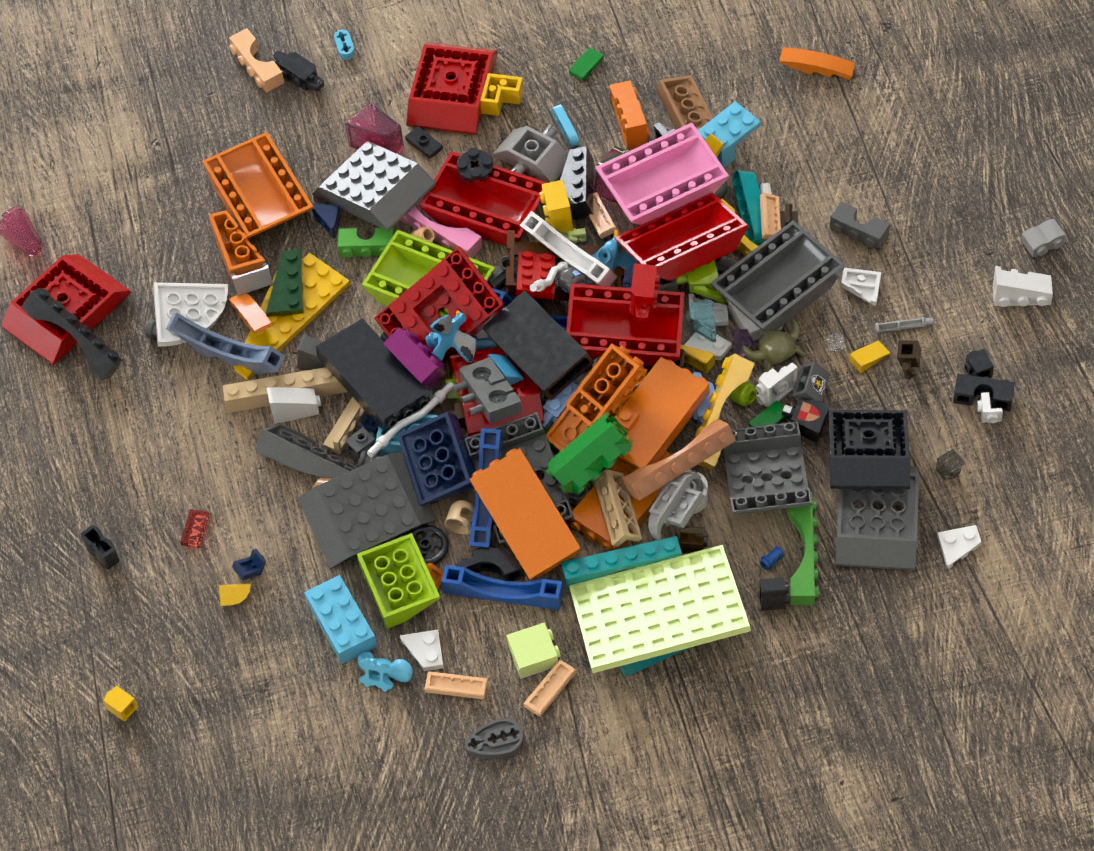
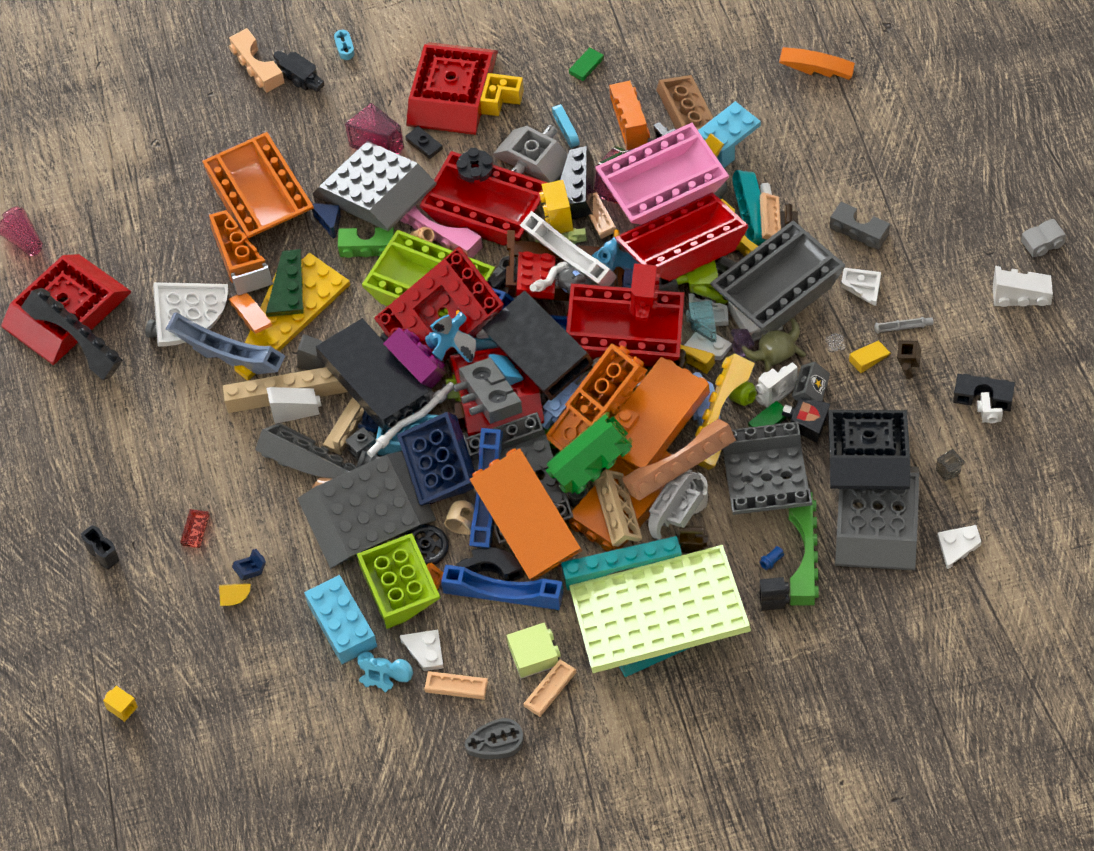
(978, 364): black brick -> none

